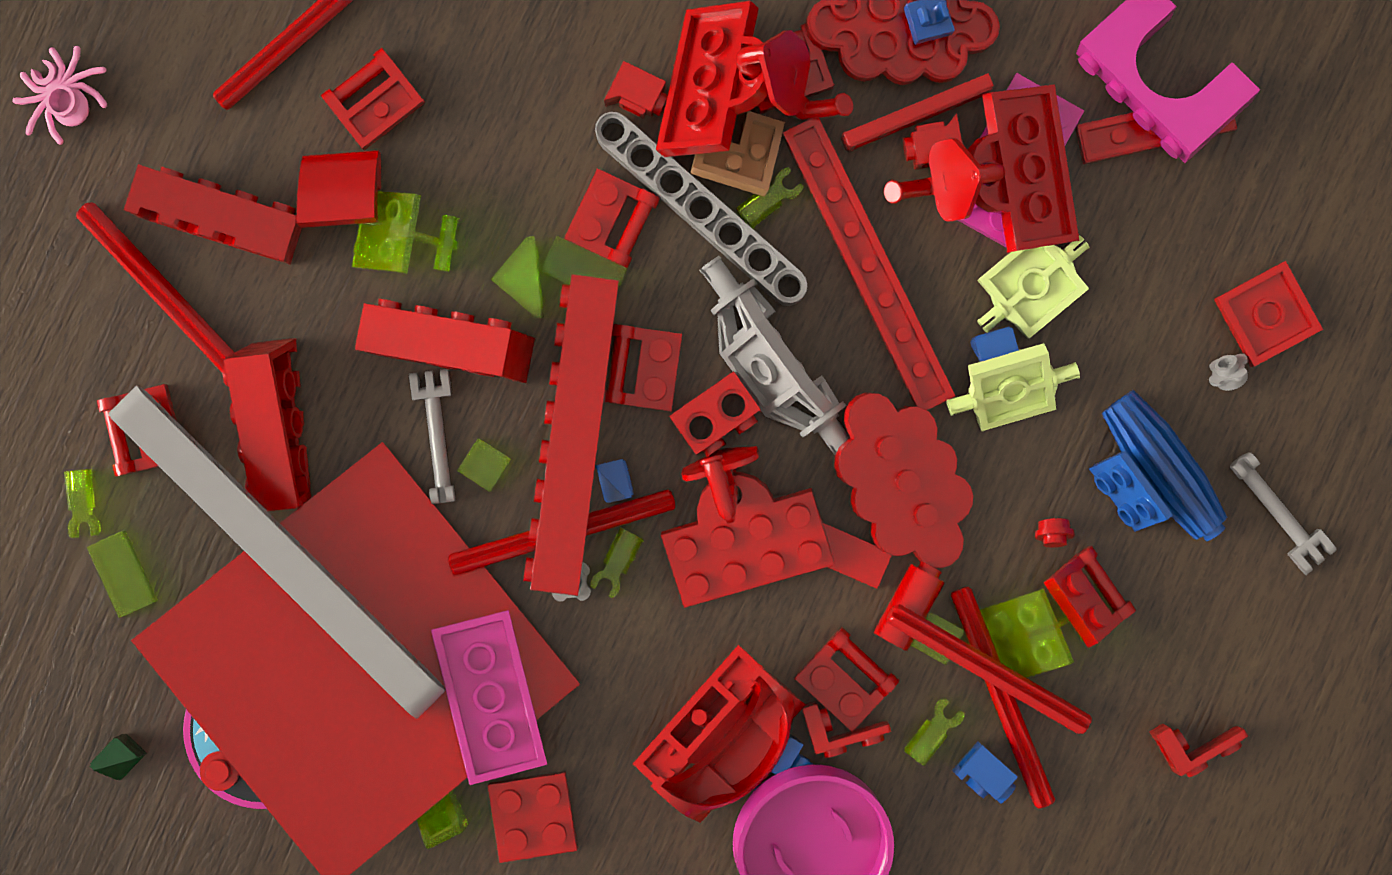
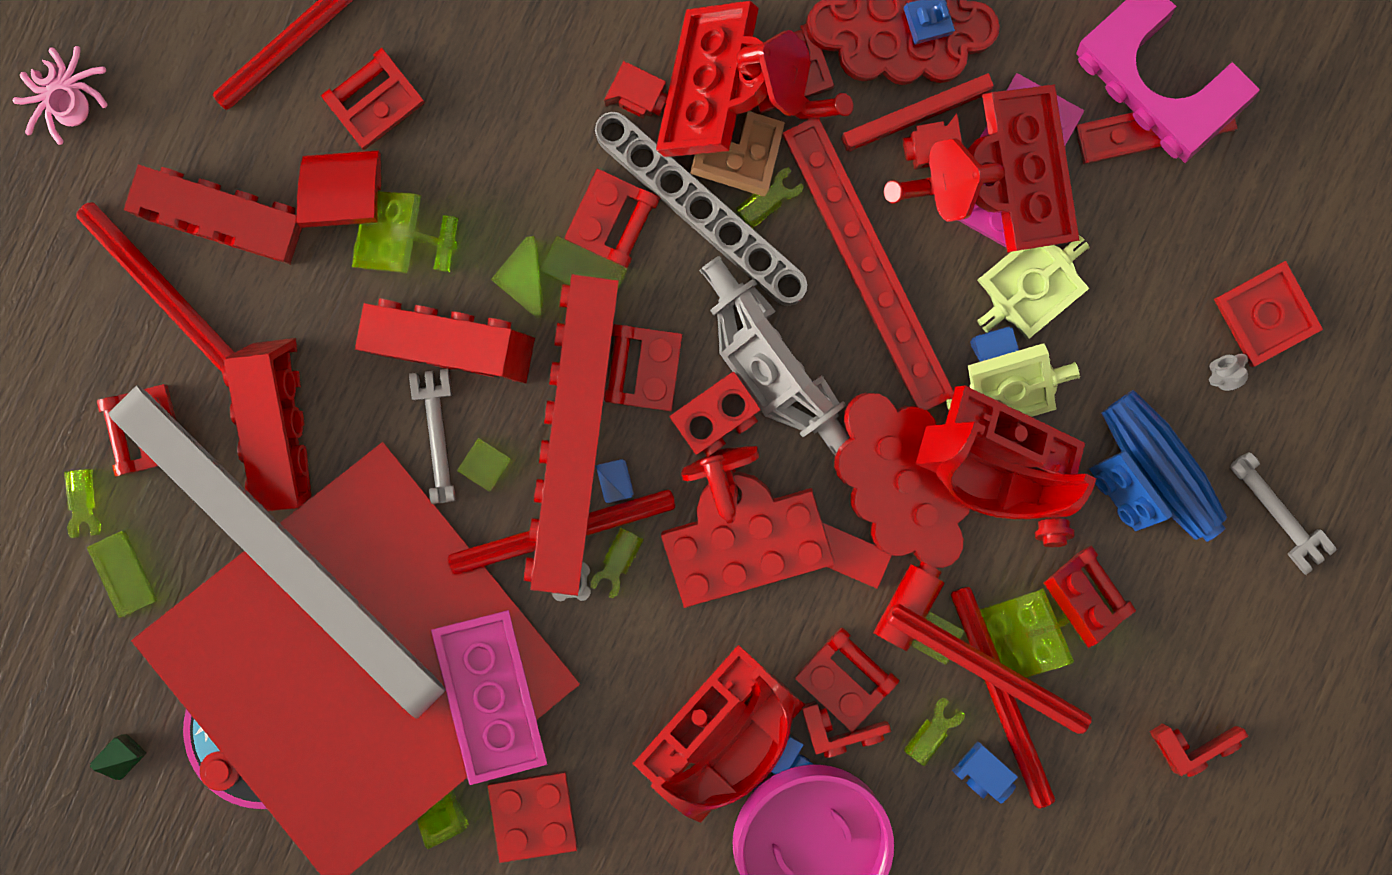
(986, 458): none -> red piece

